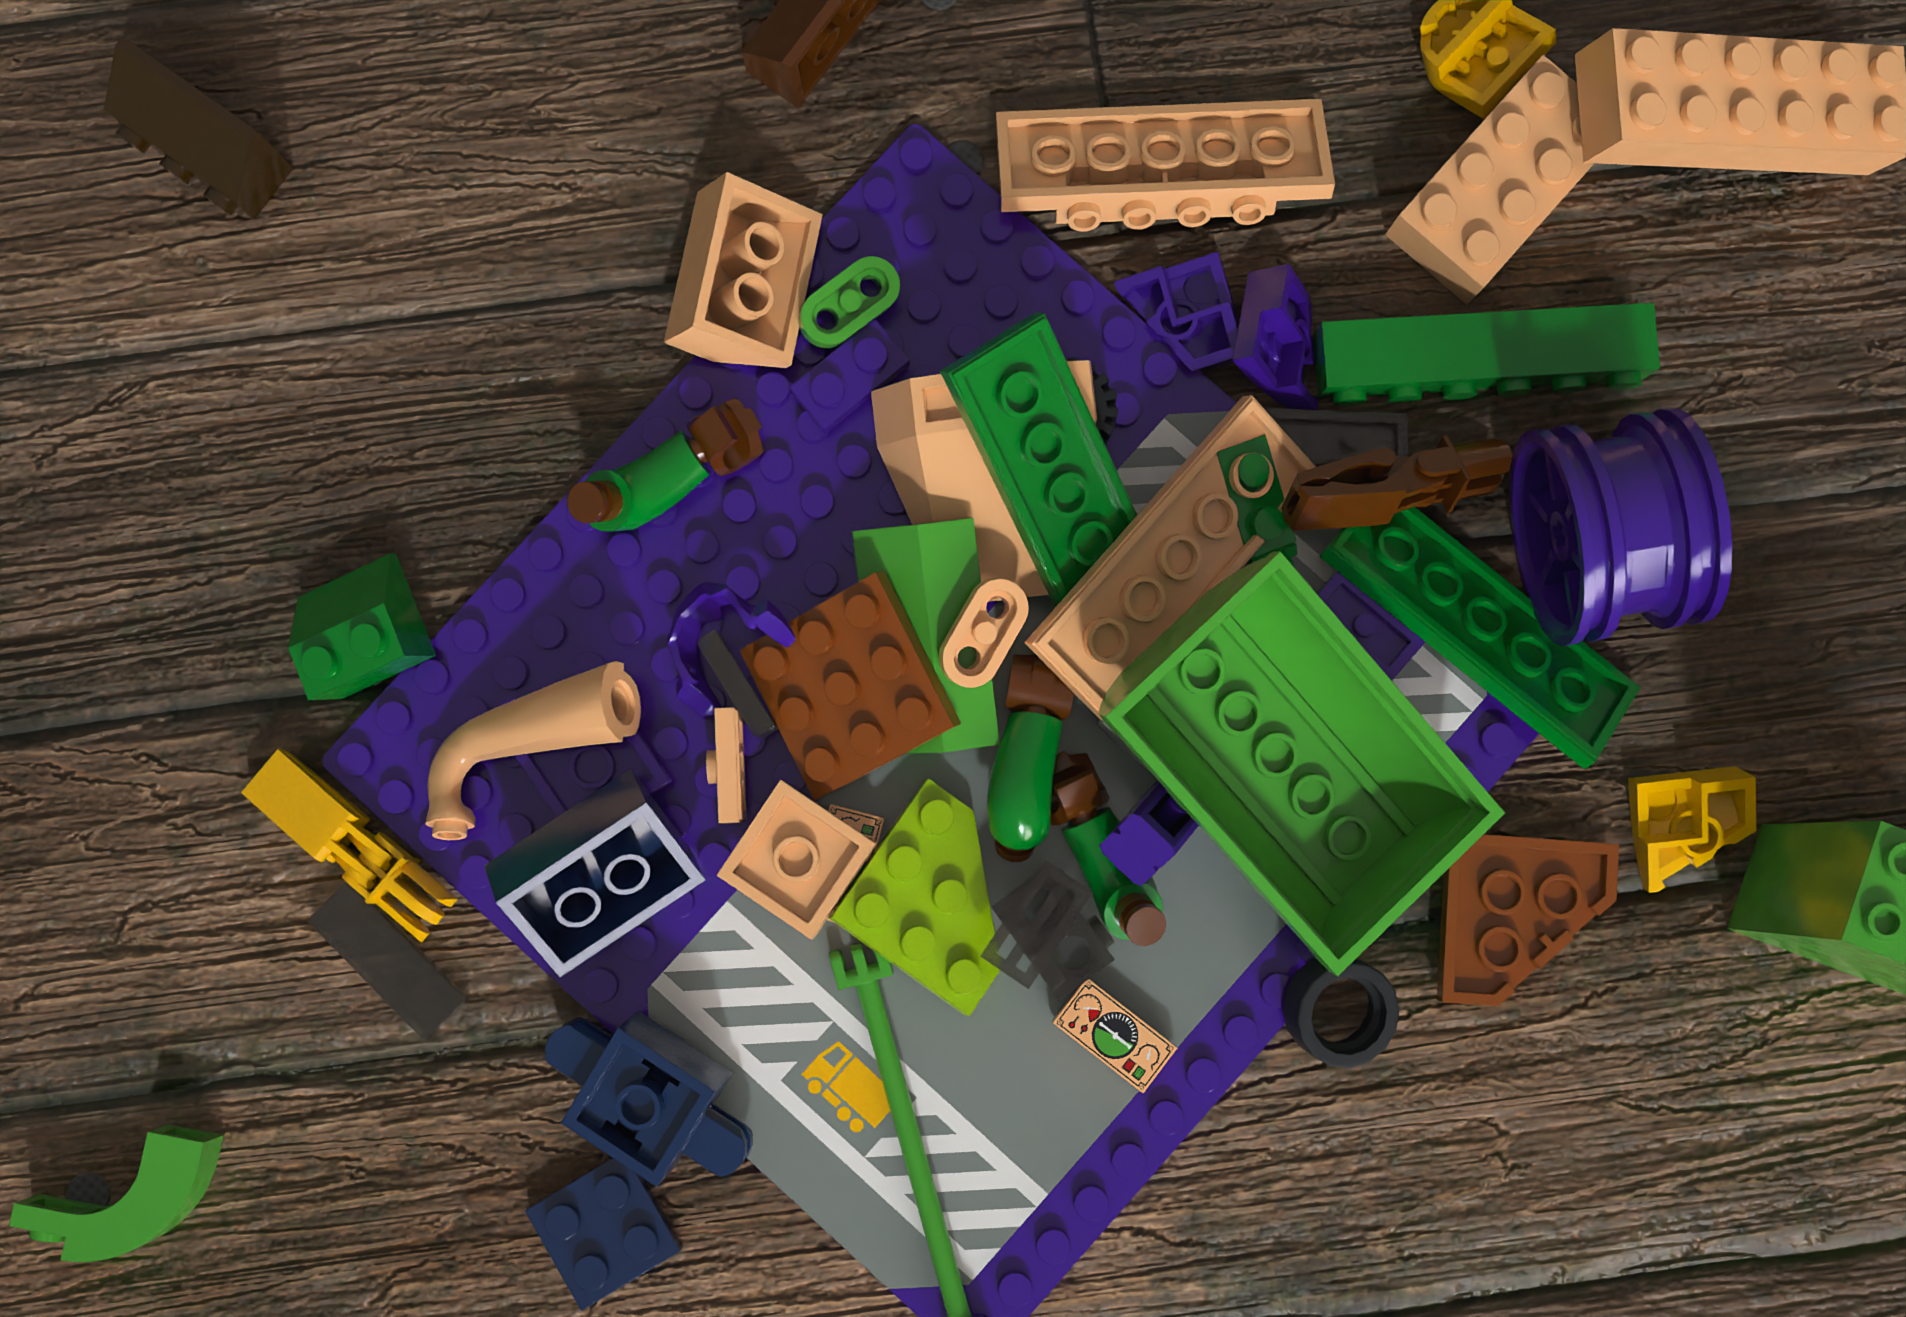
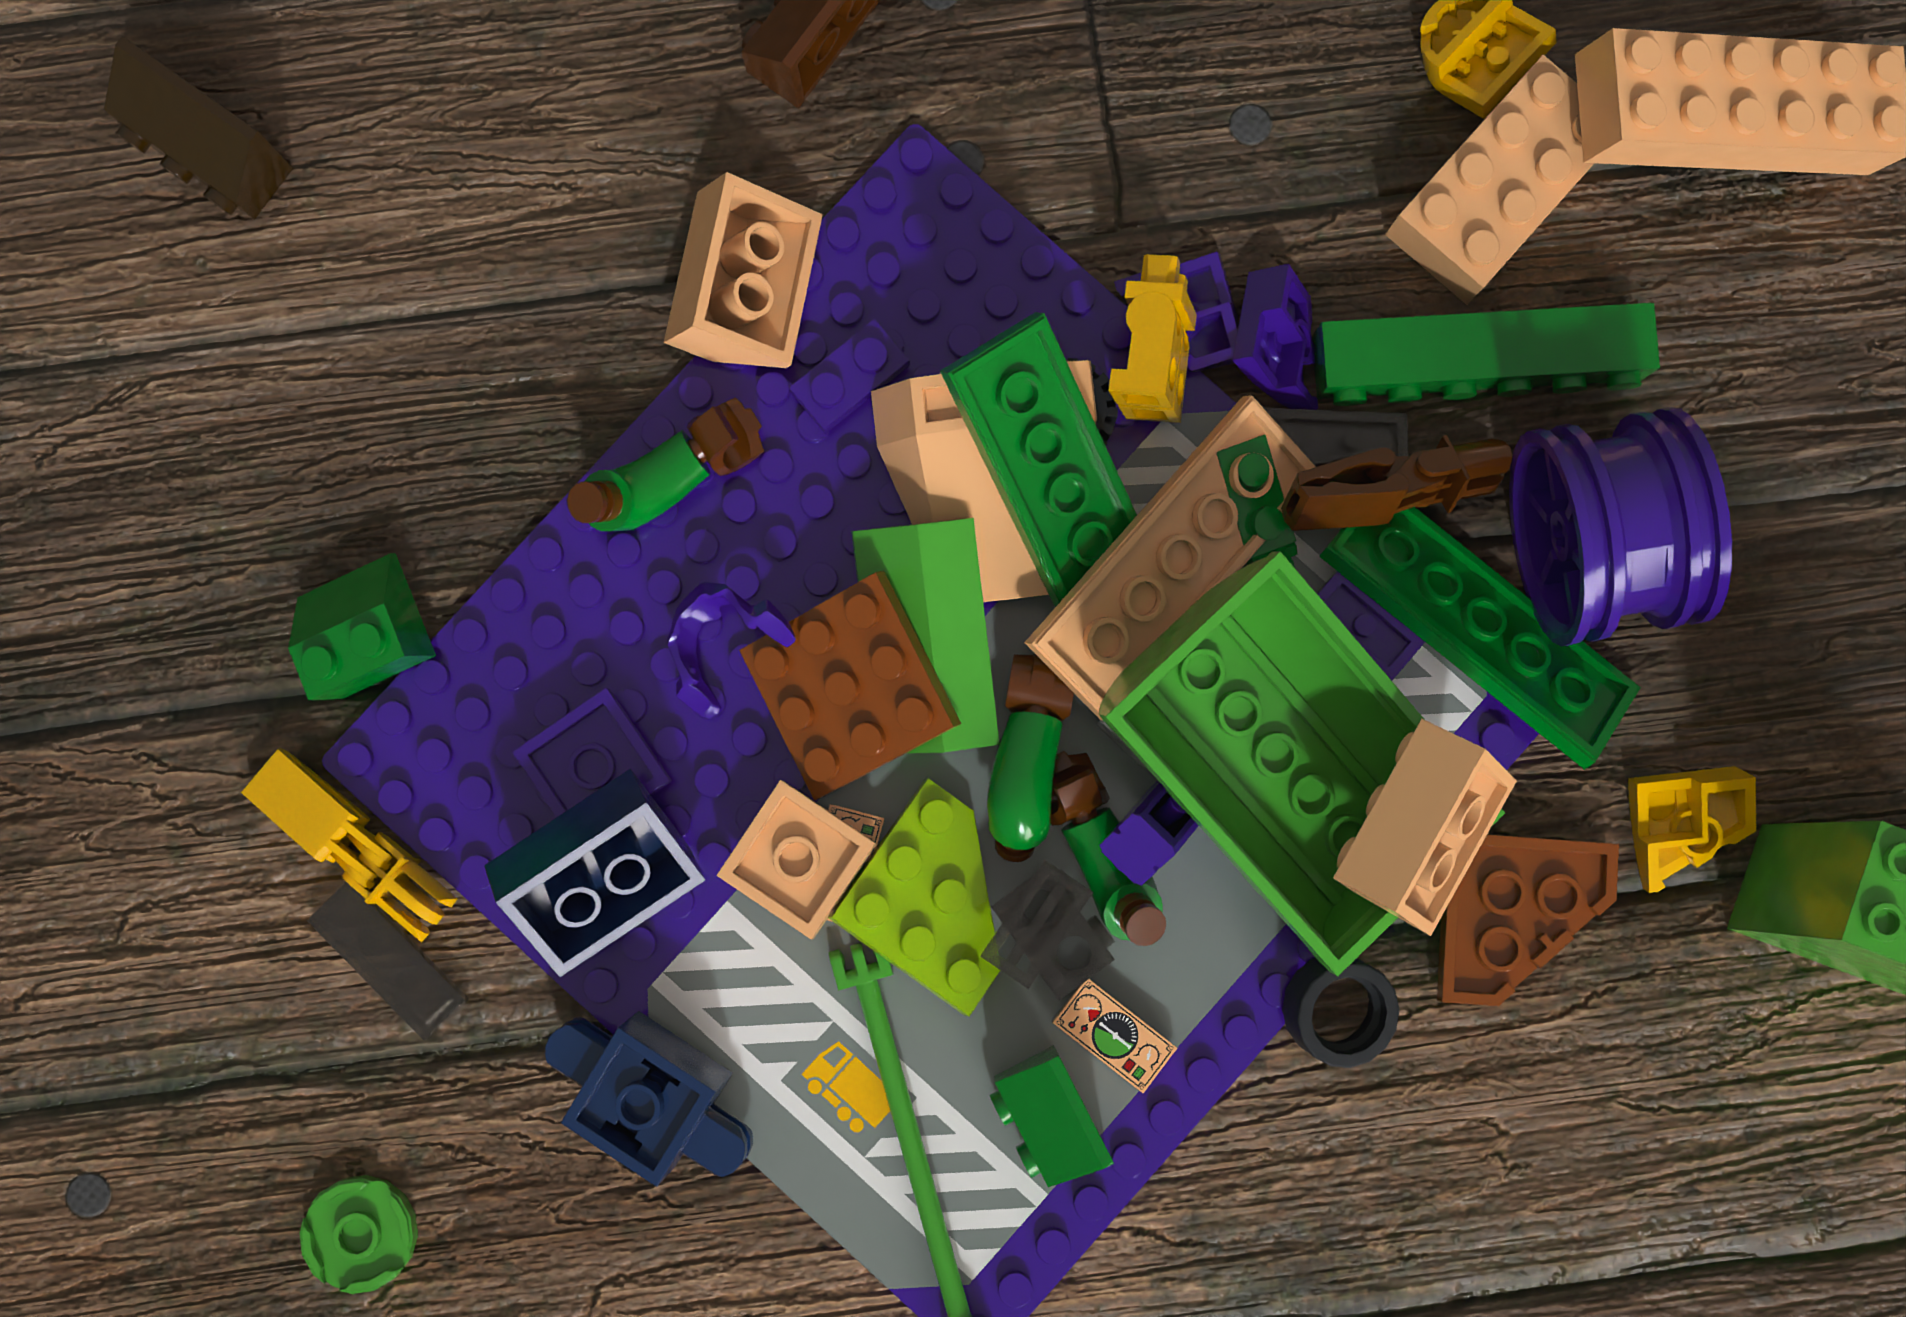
(168, 1186): bright green arch -> none
(359, 1234): none -> bright green tile
(574, 712): light nougat animal -> none
(603, 1231): dark blue plate -> none
(727, 766): light nougat plate -> none
(737, 685): clear smoke tile -> none
(847, 303): bright green plate -> none
(986, 635): light nougat plate -> none
(1051, 1119): none -> green slope
(1159, 343): none -> yellow hips
(1163, 161): light nougat plate -> none
(1425, 825): none -> light nougat slope

